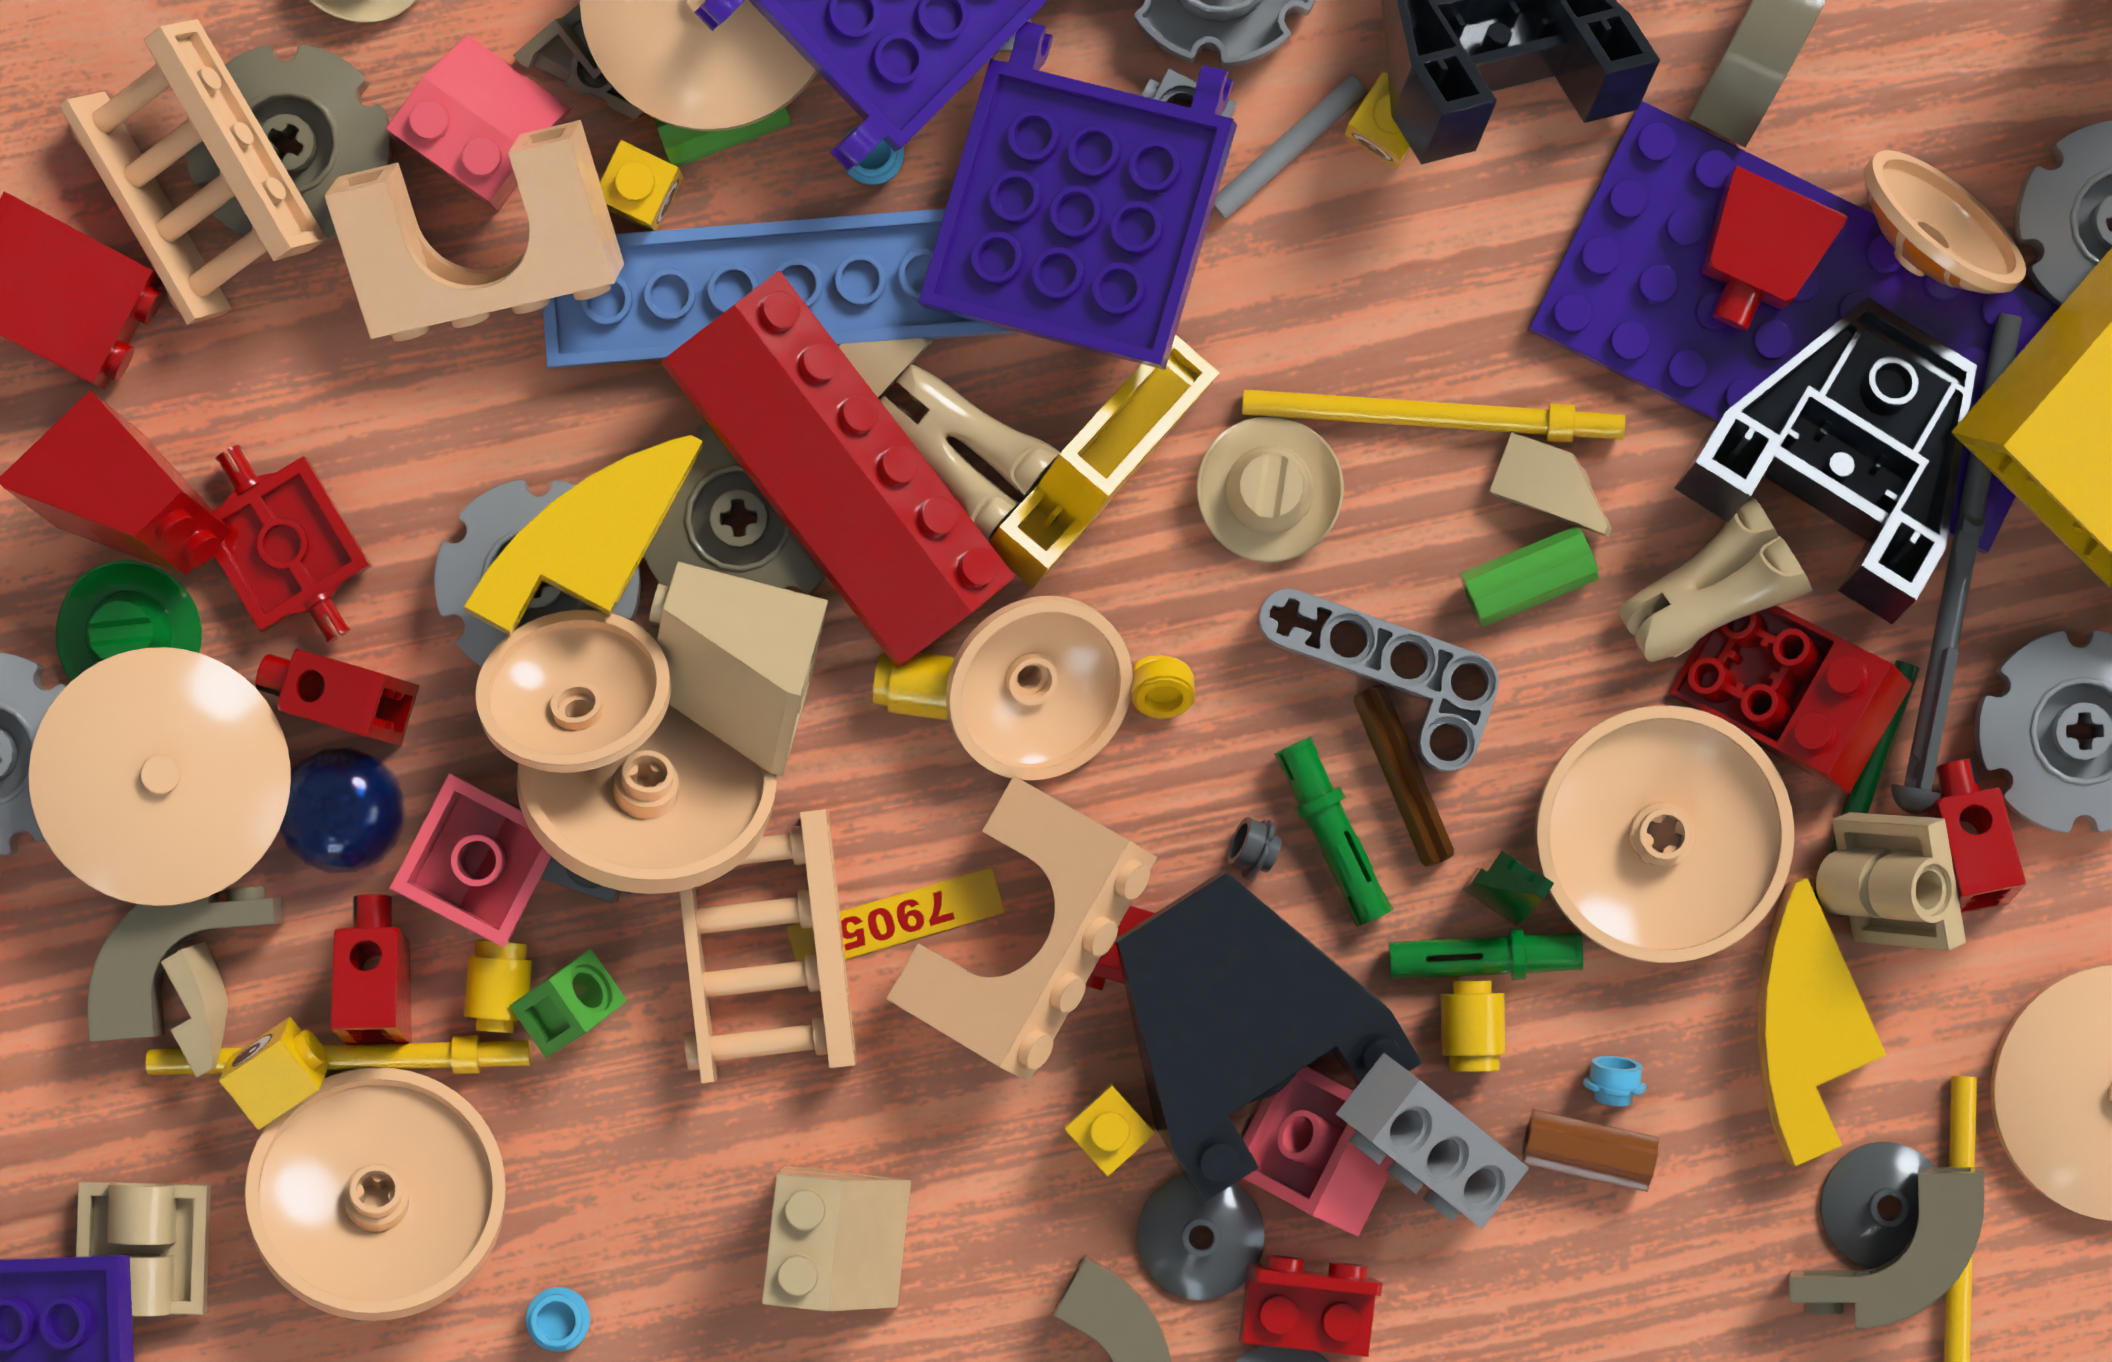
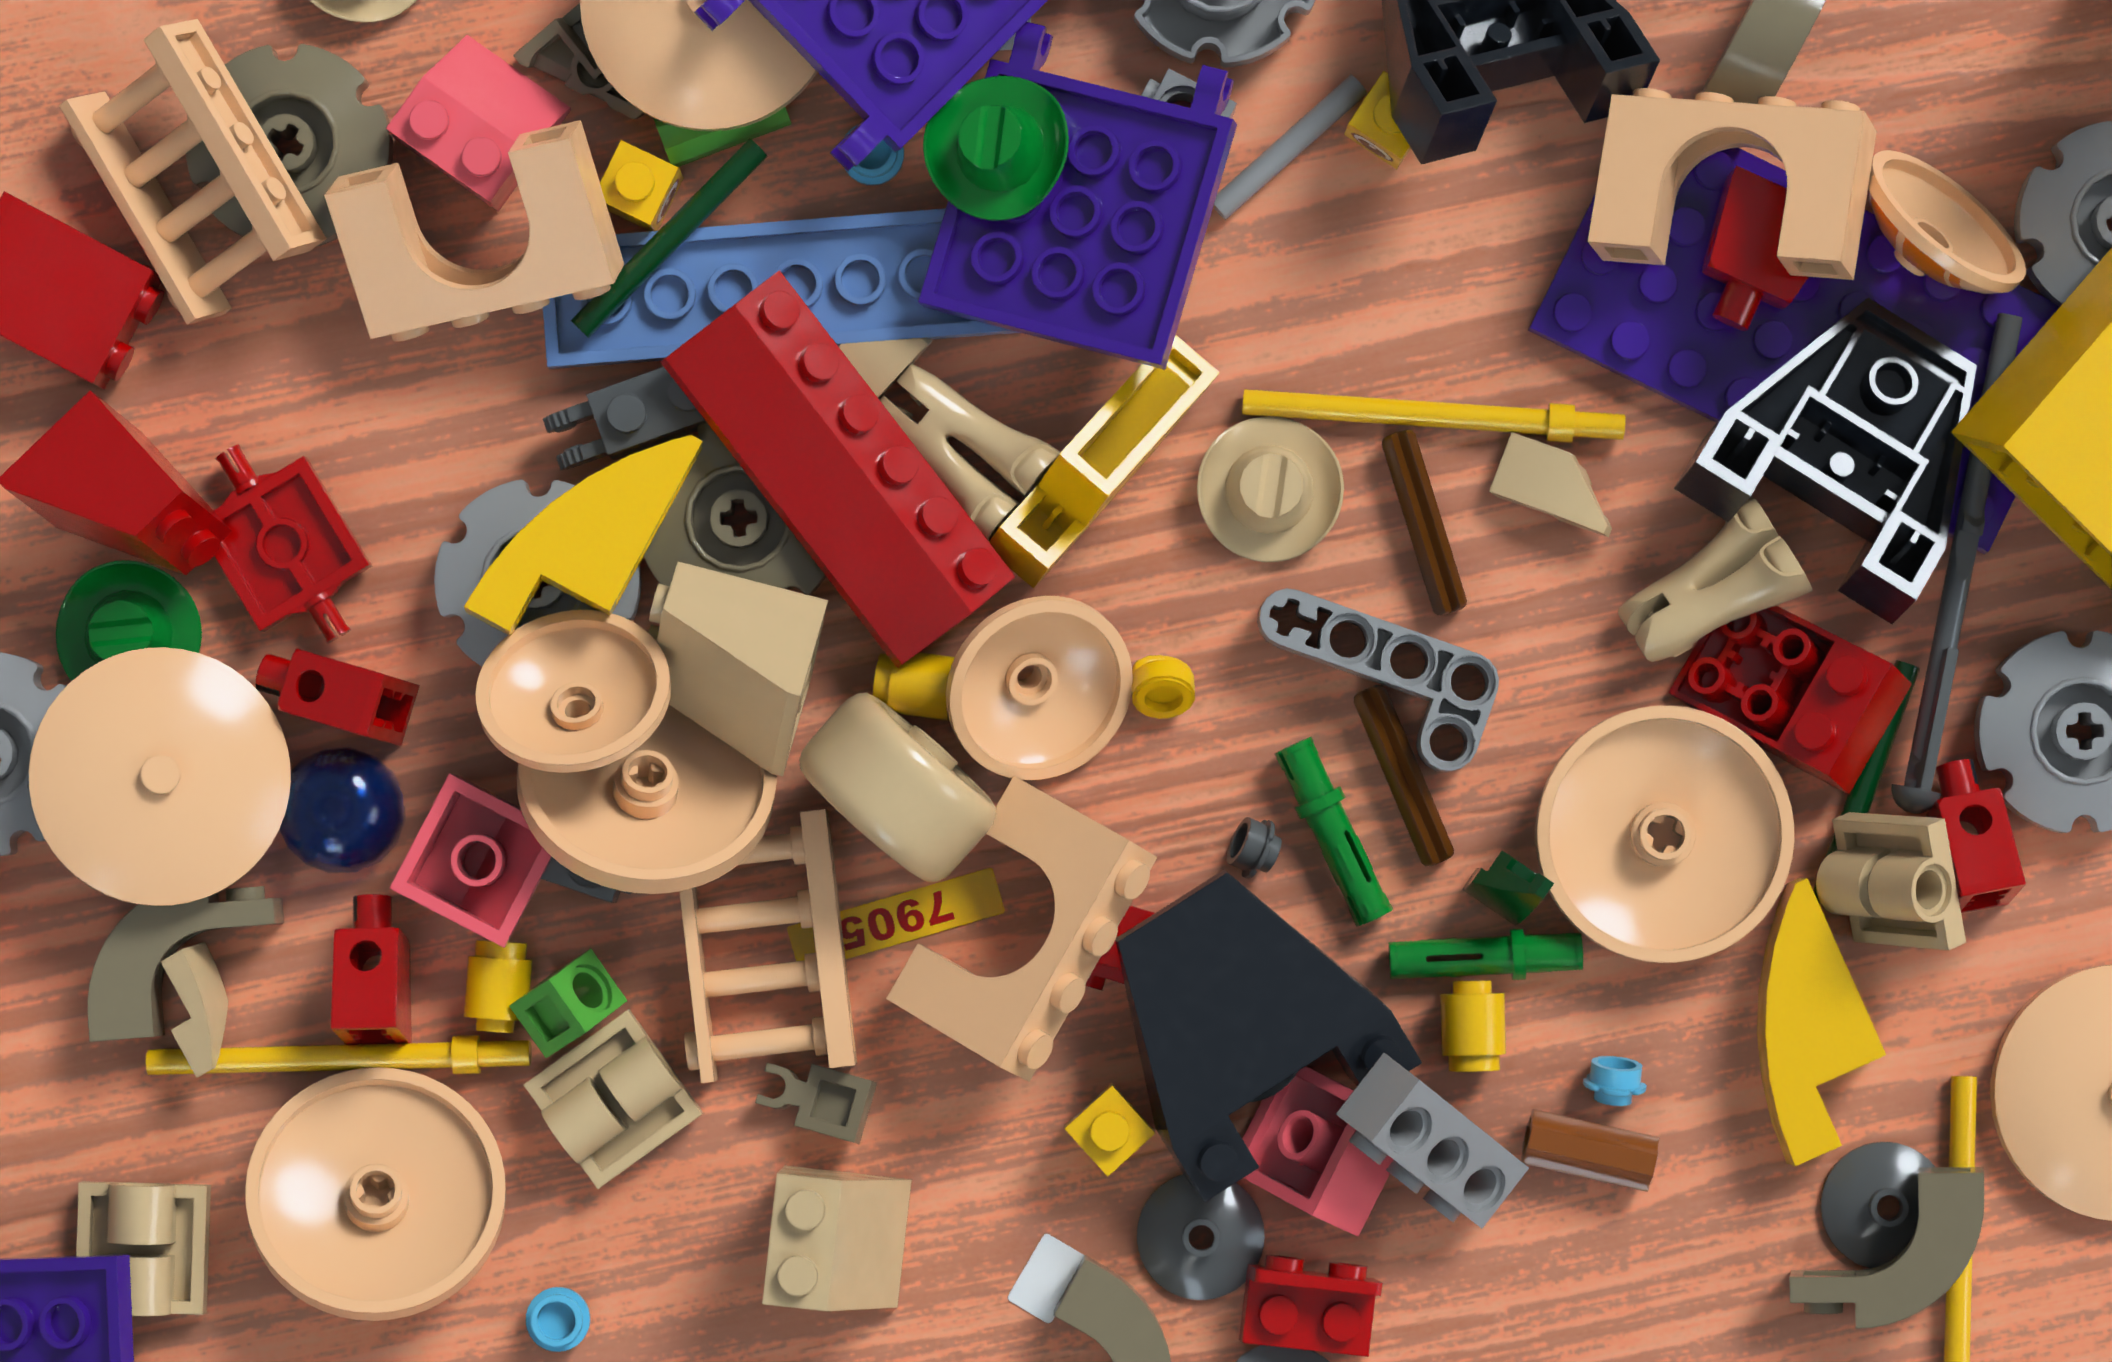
(275, 1072): yellow brick -> none
(612, 1099): none -> tan plate
(629, 418): none -> dark grey hinge
(670, 237): none -> dark green bar
(827, 1102): none -> dark tan plate
(897, 787): none -> tan wheel
(997, 147): none -> green hat
(1045, 1278): none -> white sticker
(1424, 522): none -> reddish brown axle
(1529, 576): bright green axle -> none
(1660, 139): none -> light nougat arch

